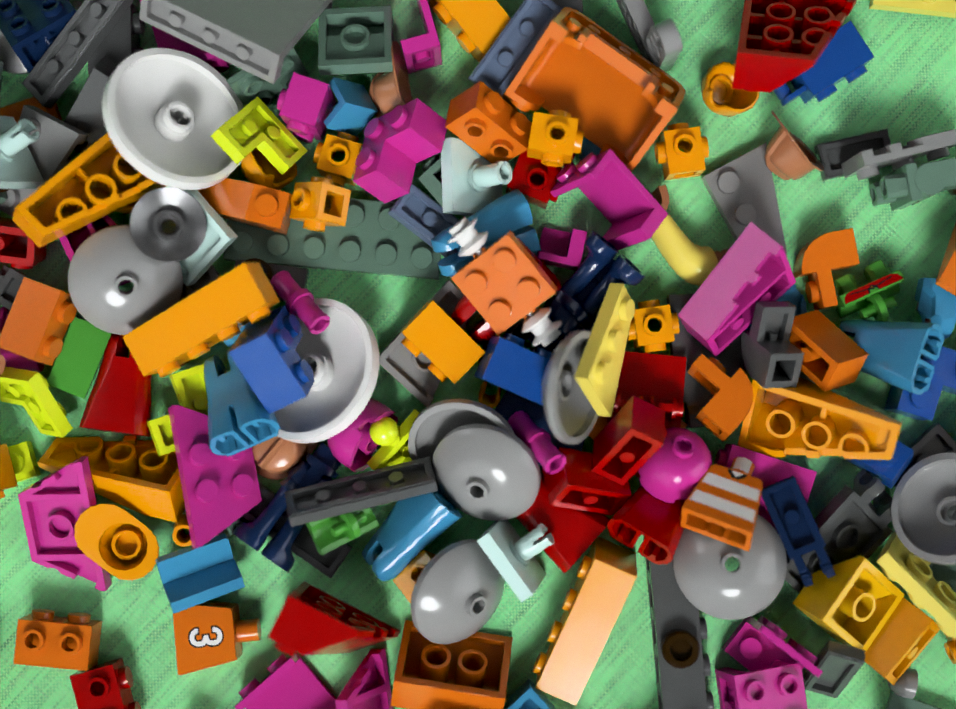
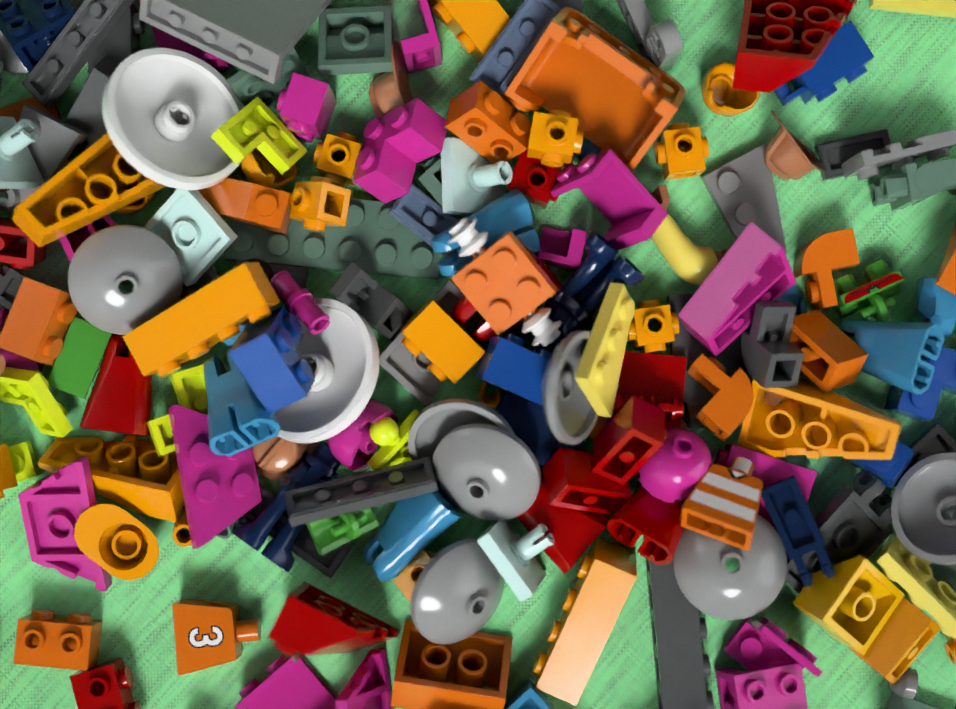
(162, 206): flat silver dish -> none
(199, 573): dark azure panel -> none
(352, 109): dark azure panel -> none
(371, 301): none -> dark grey brick
(538, 442): dark pink pin -> none
(680, 648): dark brown tile -> none
(838, 665): dark grey tile -> none

